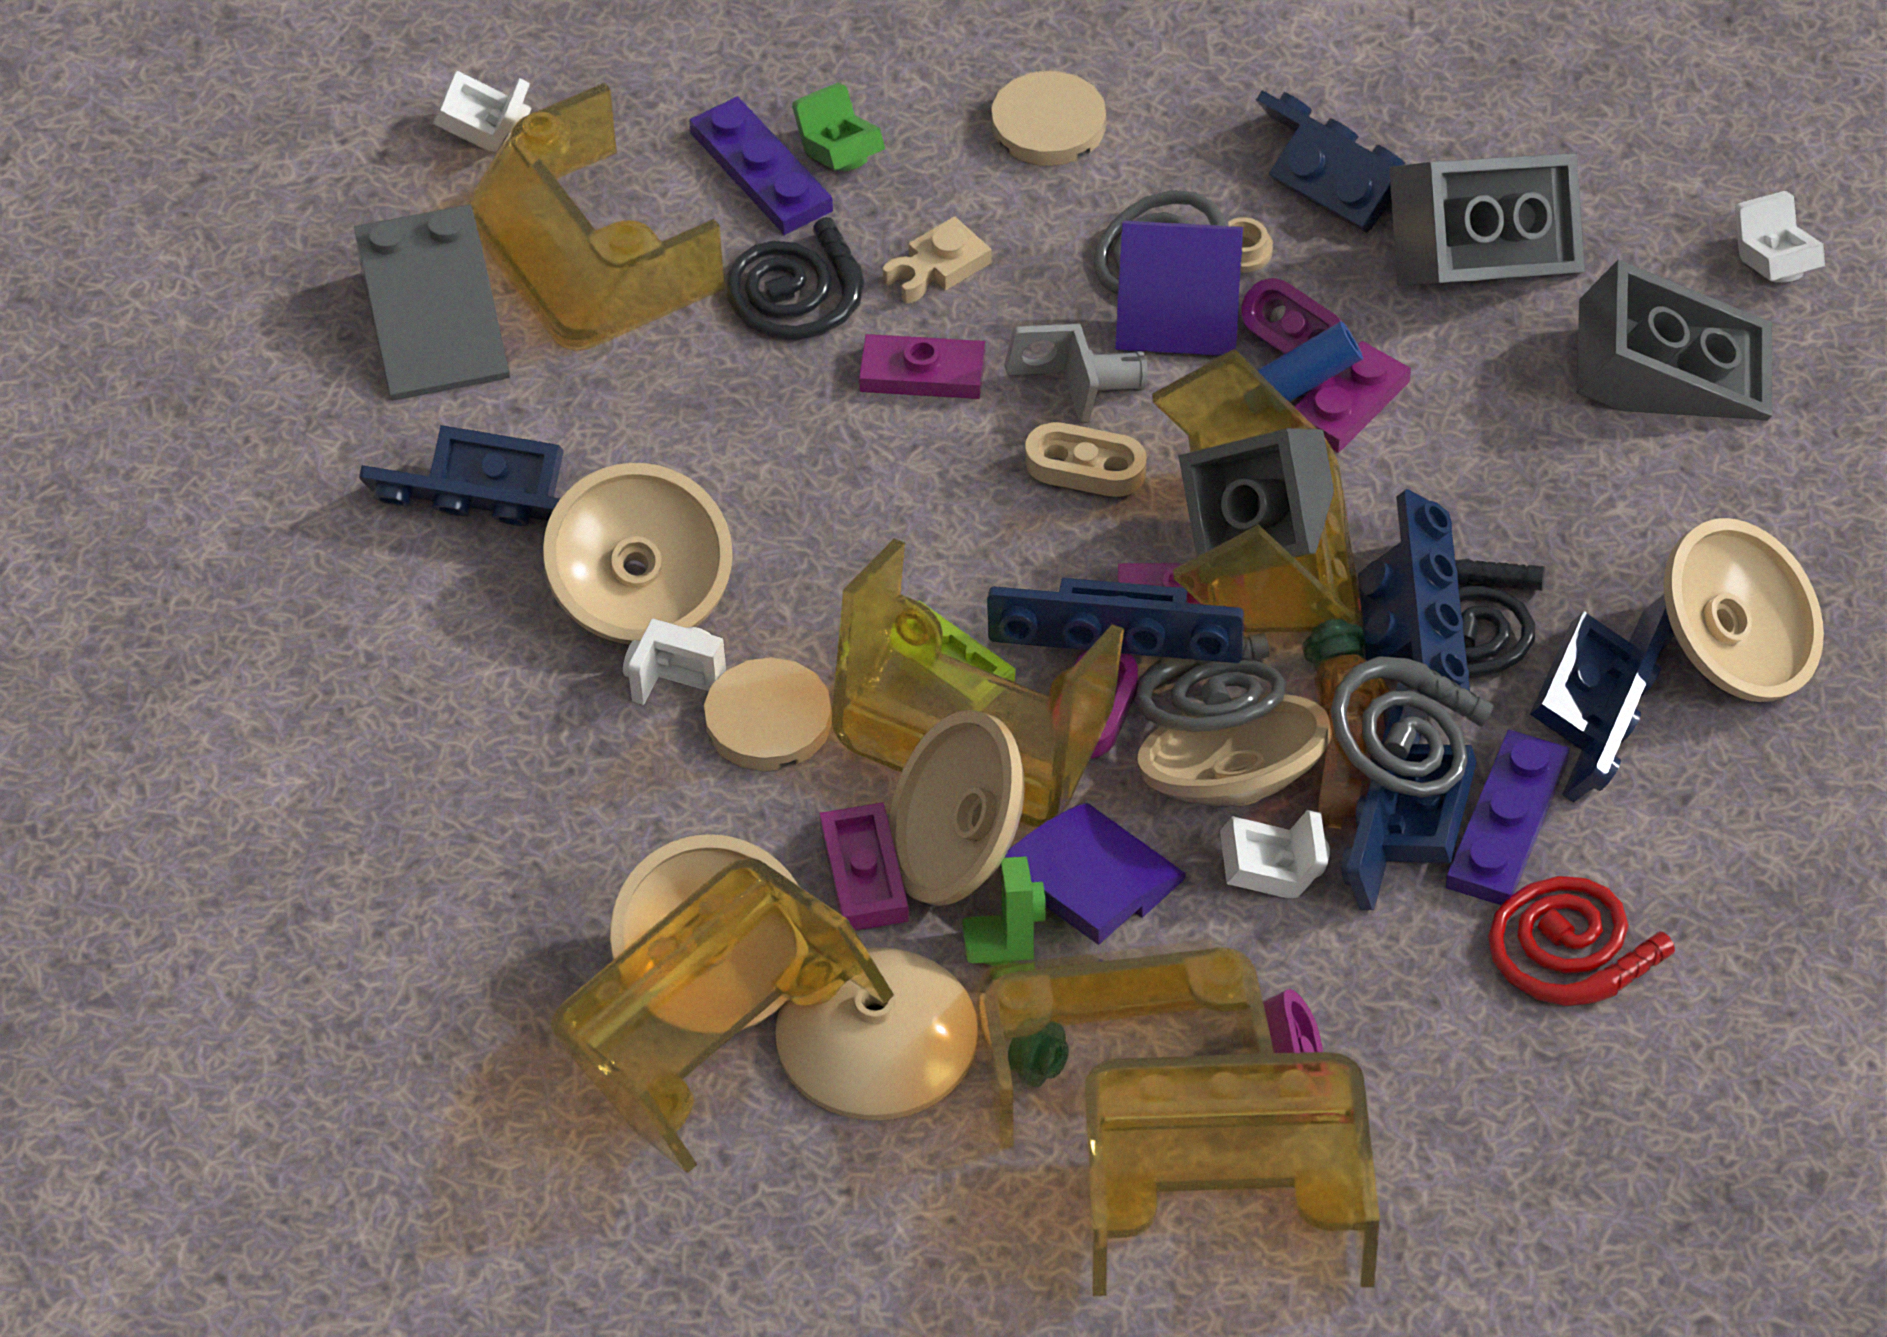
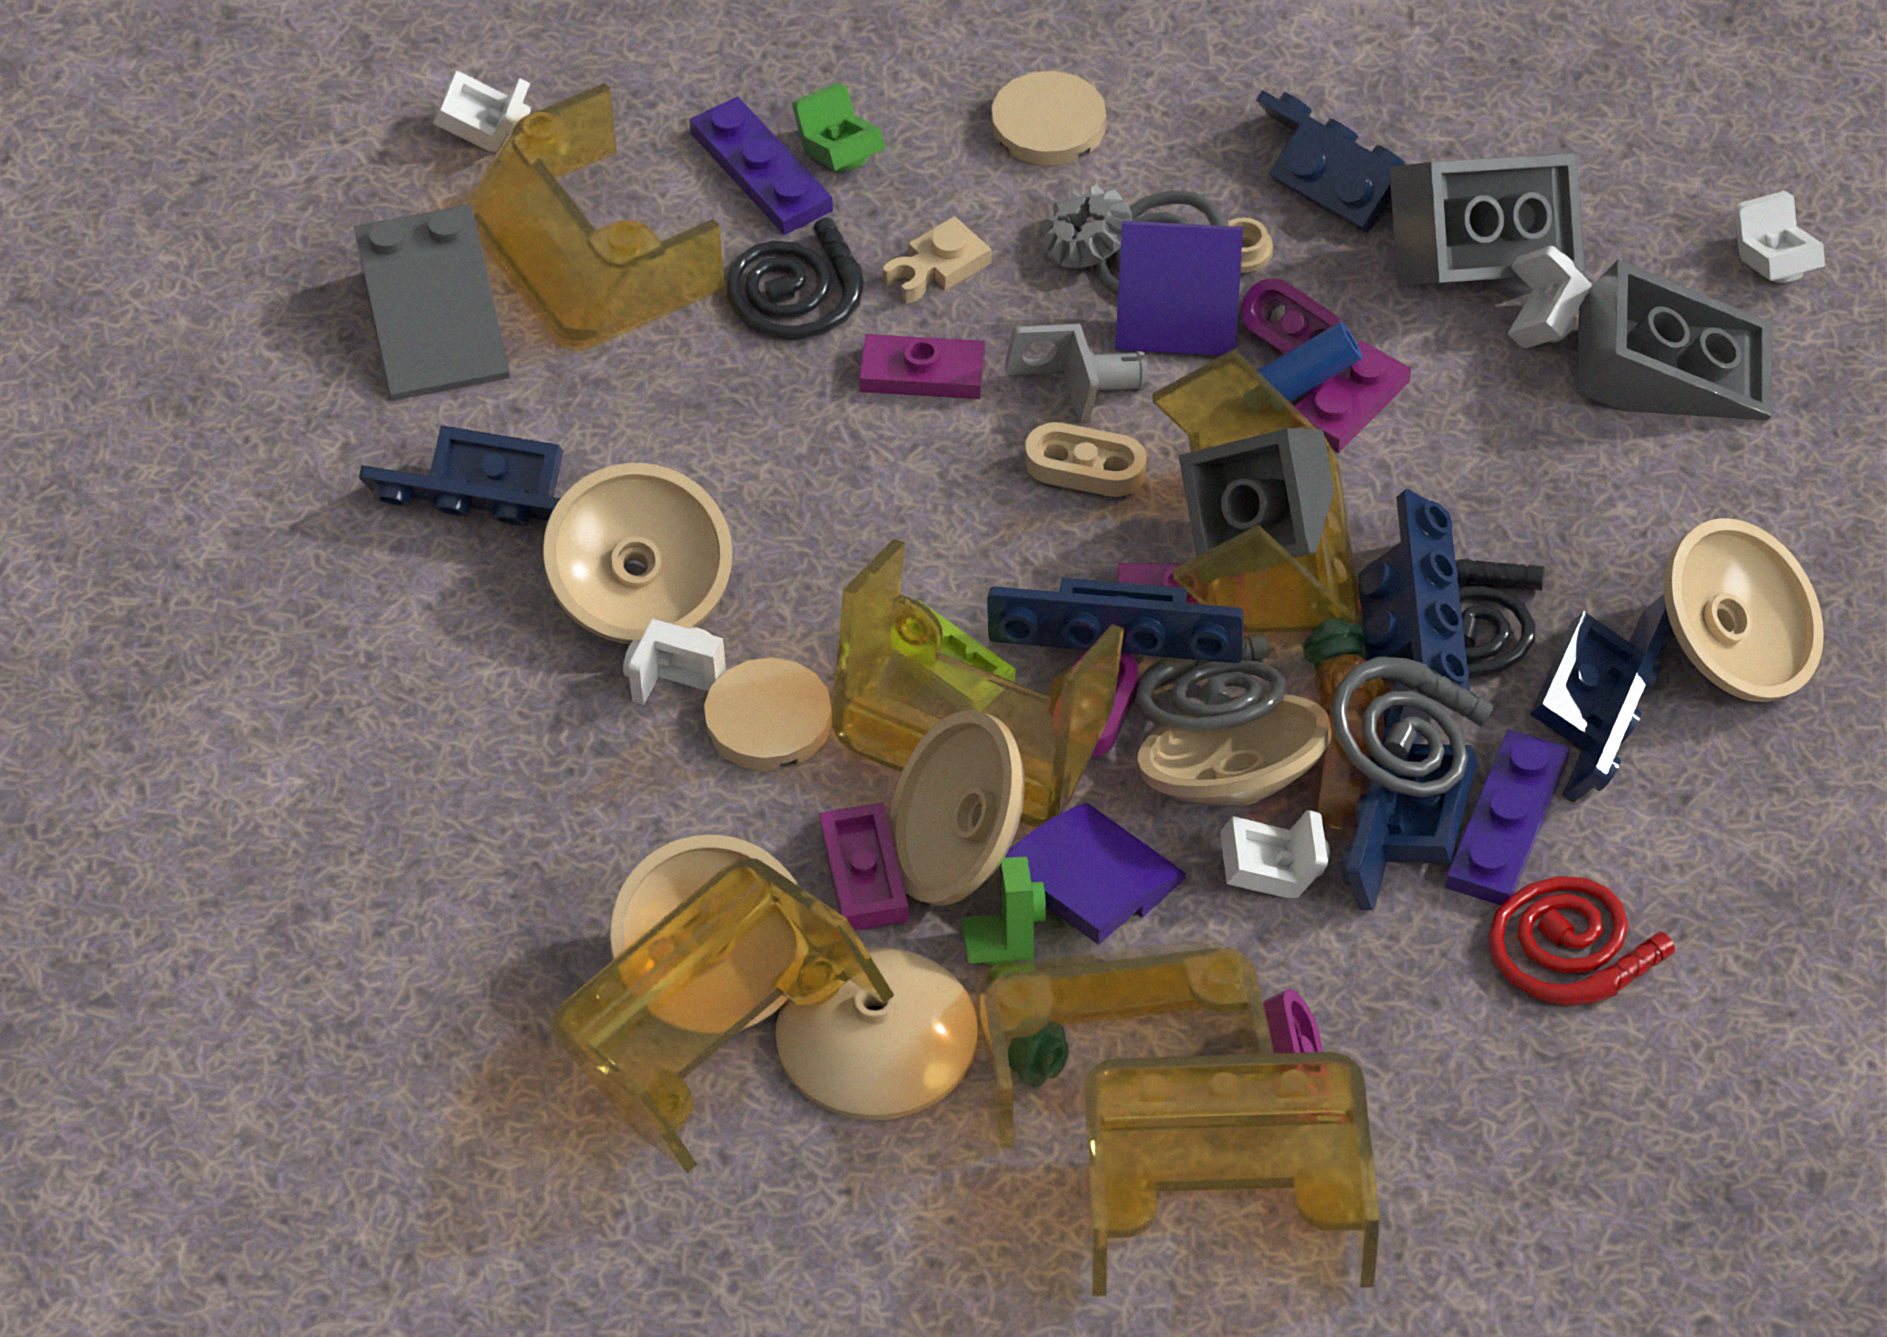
(1097, 239): none -> light grey gear
(1554, 299): none -> white bracket

